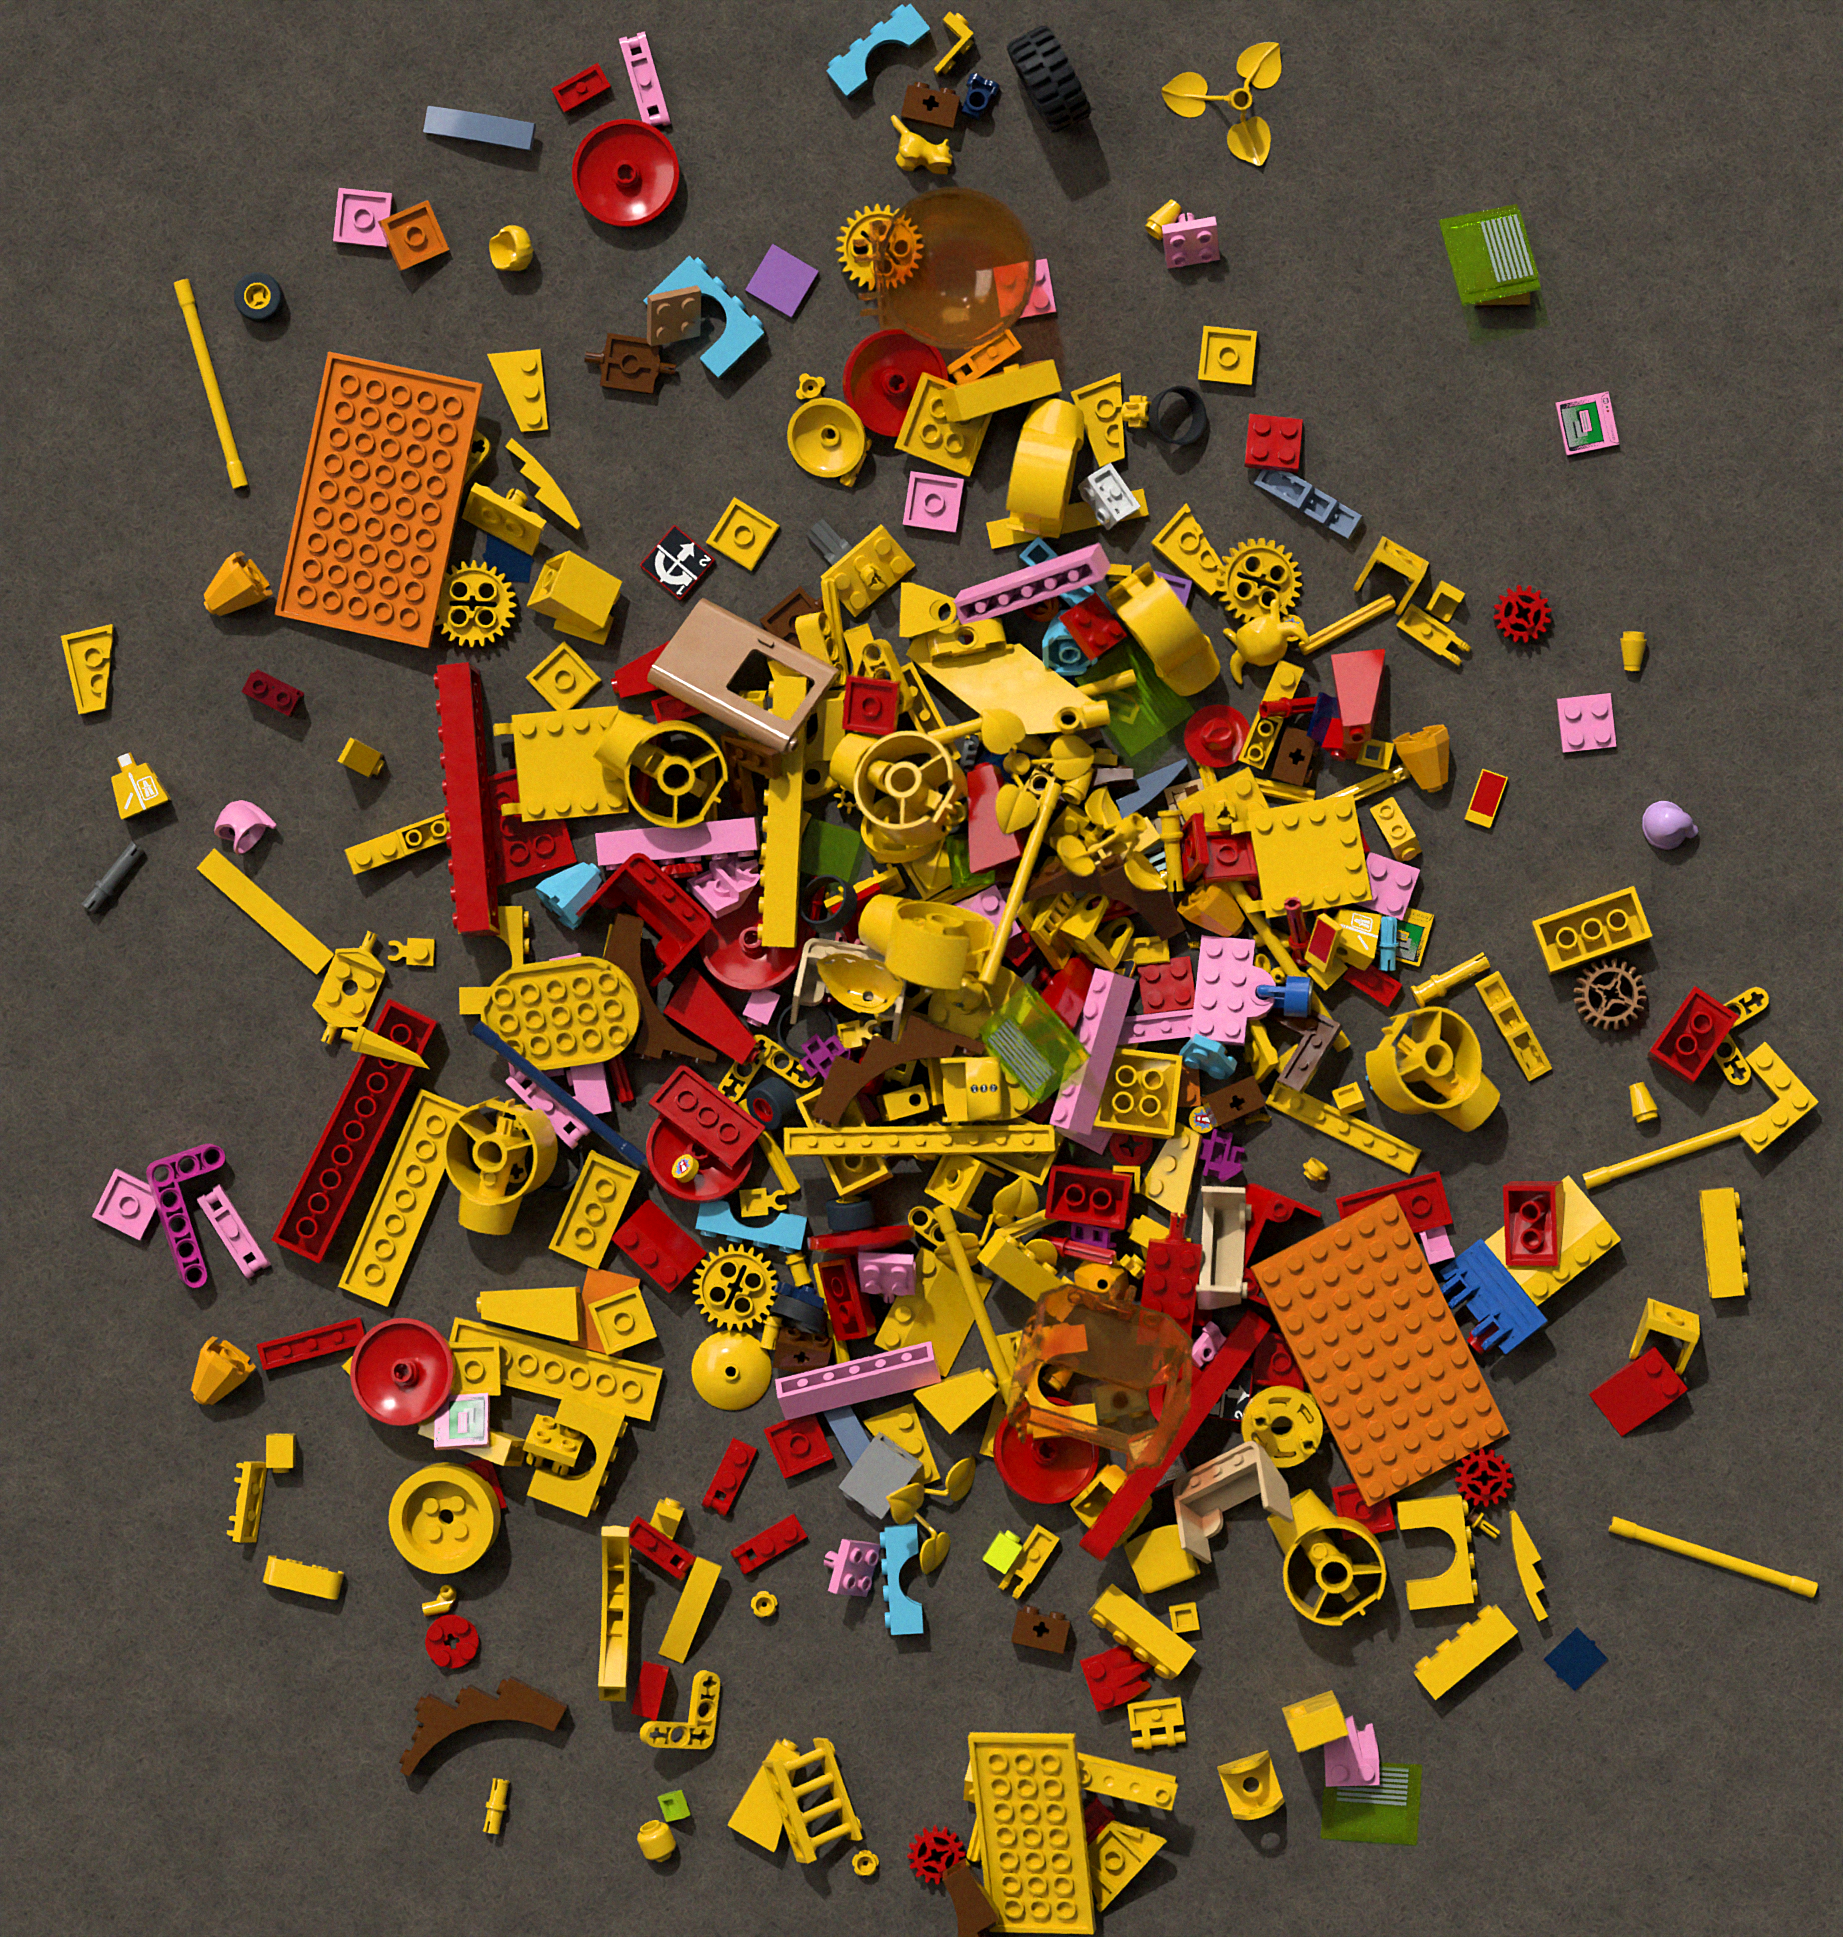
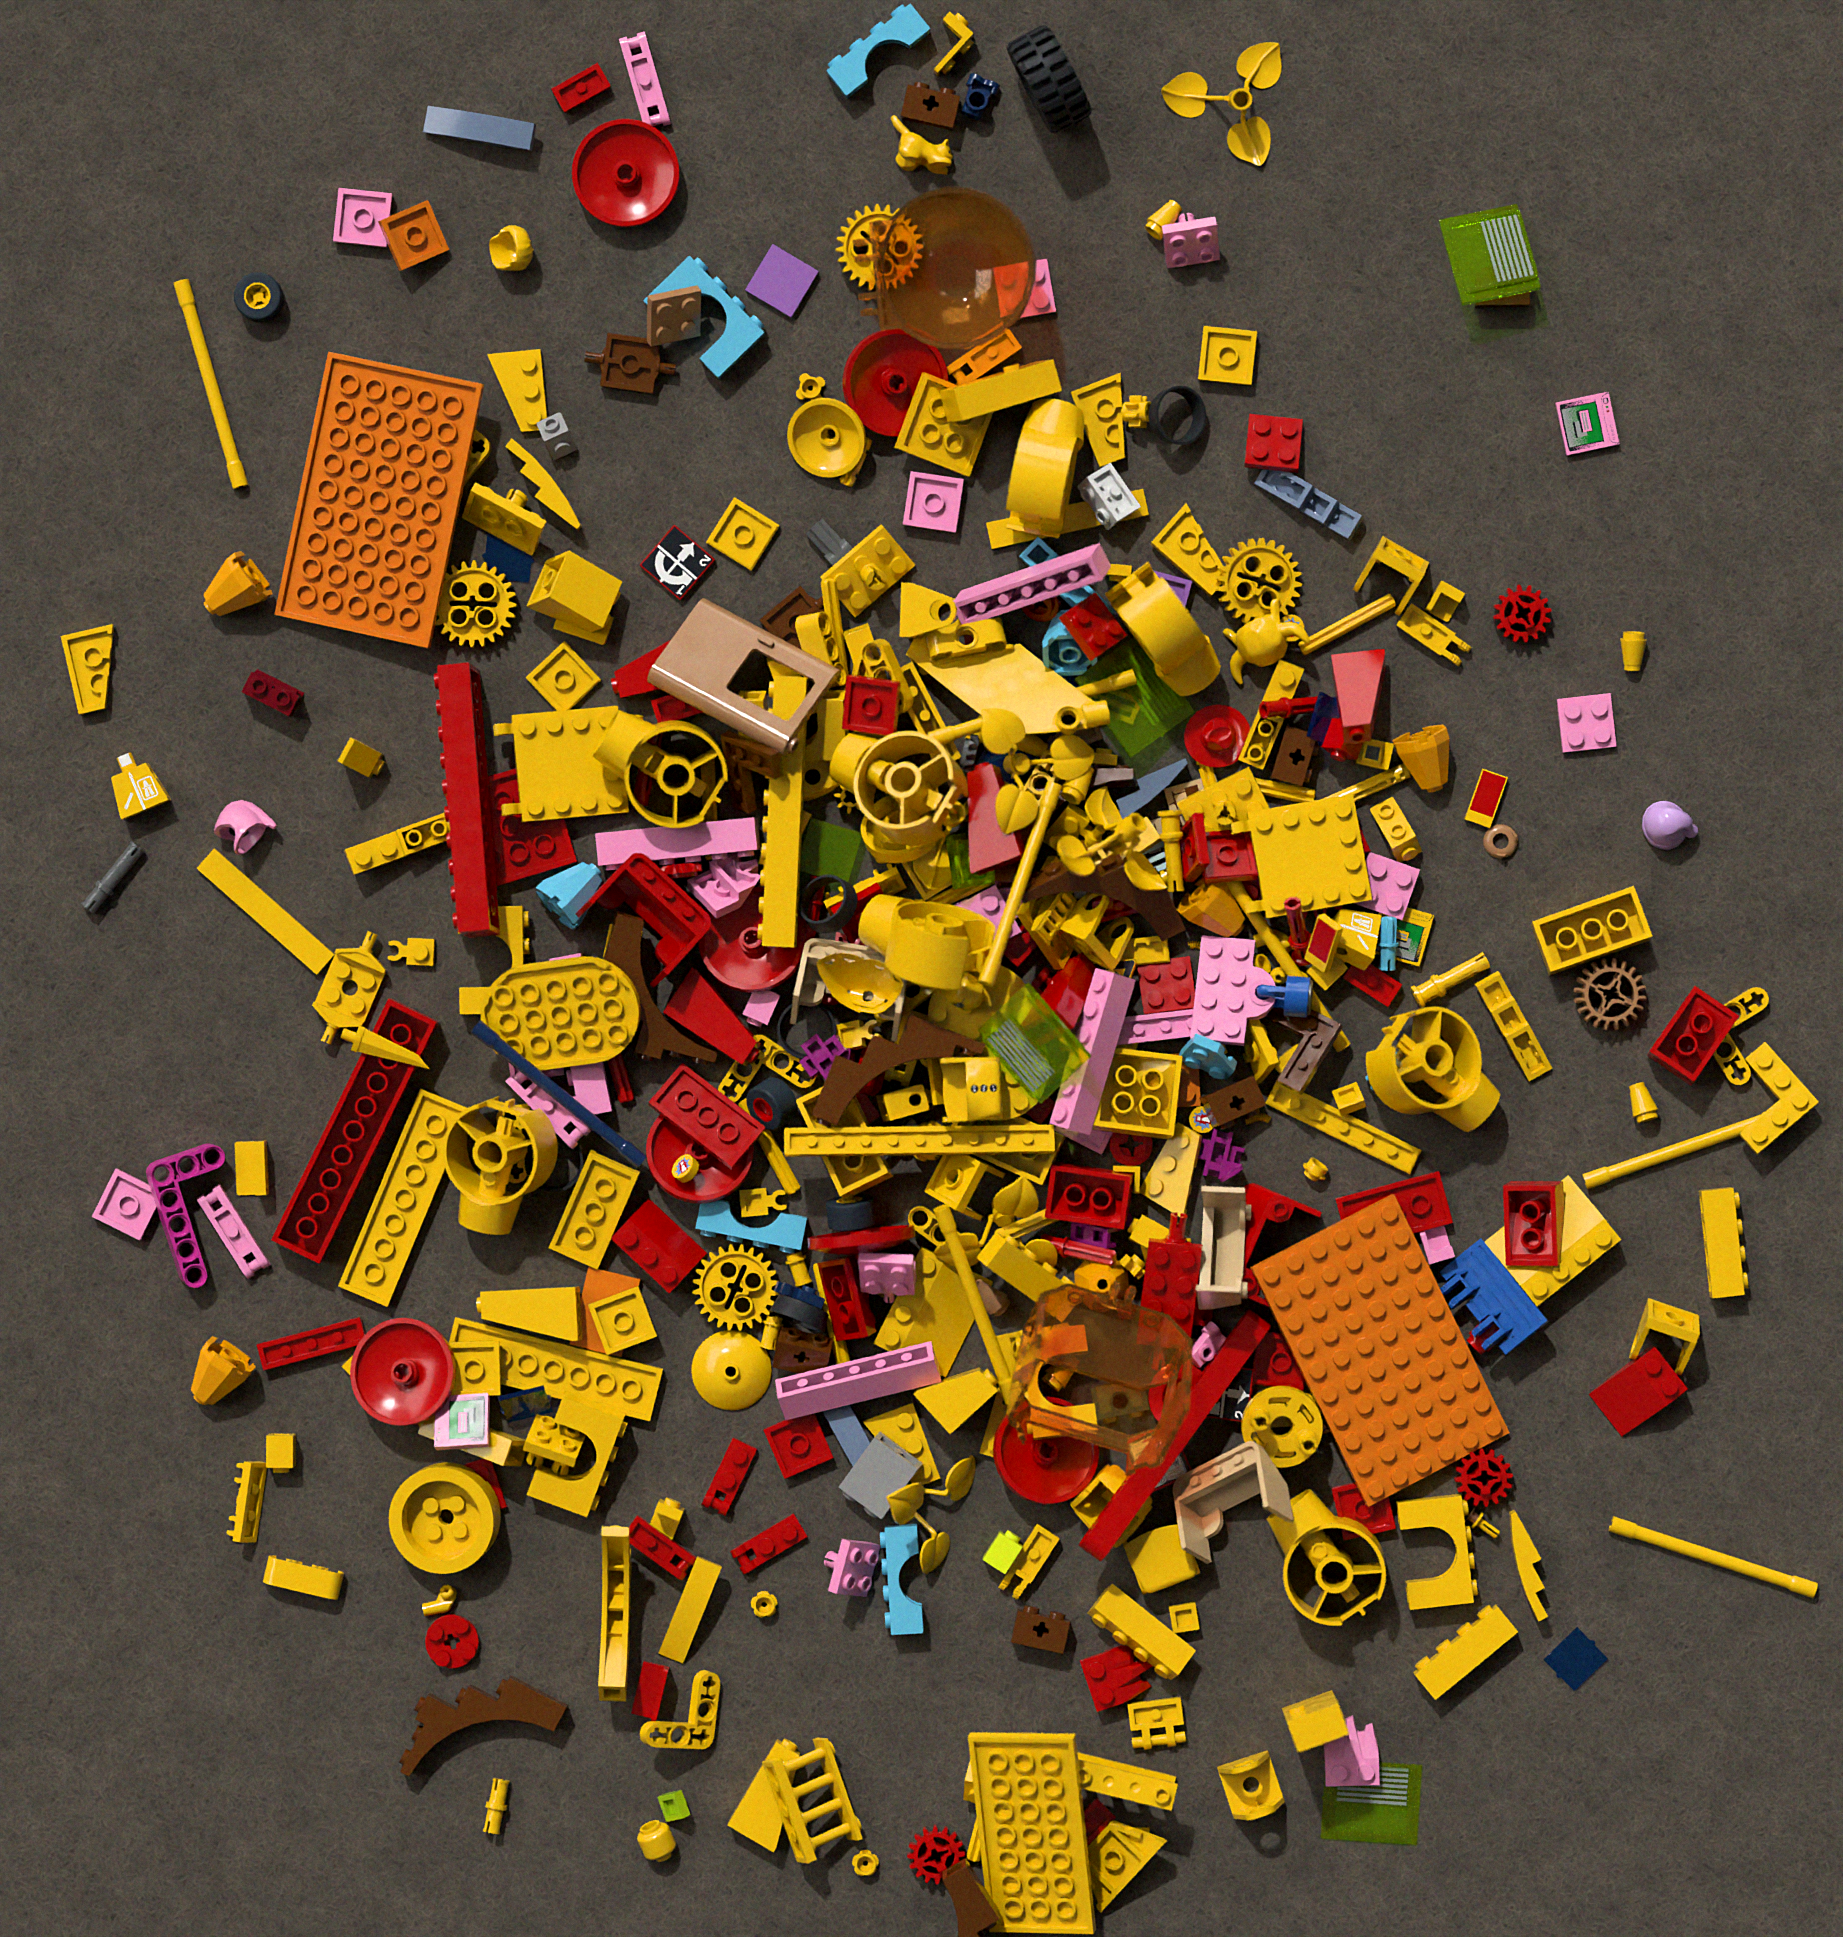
(251, 1168): none -> yellow panel
(525, 1404): none -> piece
(556, 436): none -> light grey bracket
(993, 1299): none -> medium nougat cone
(1512, 841): none -> medium nougat piece

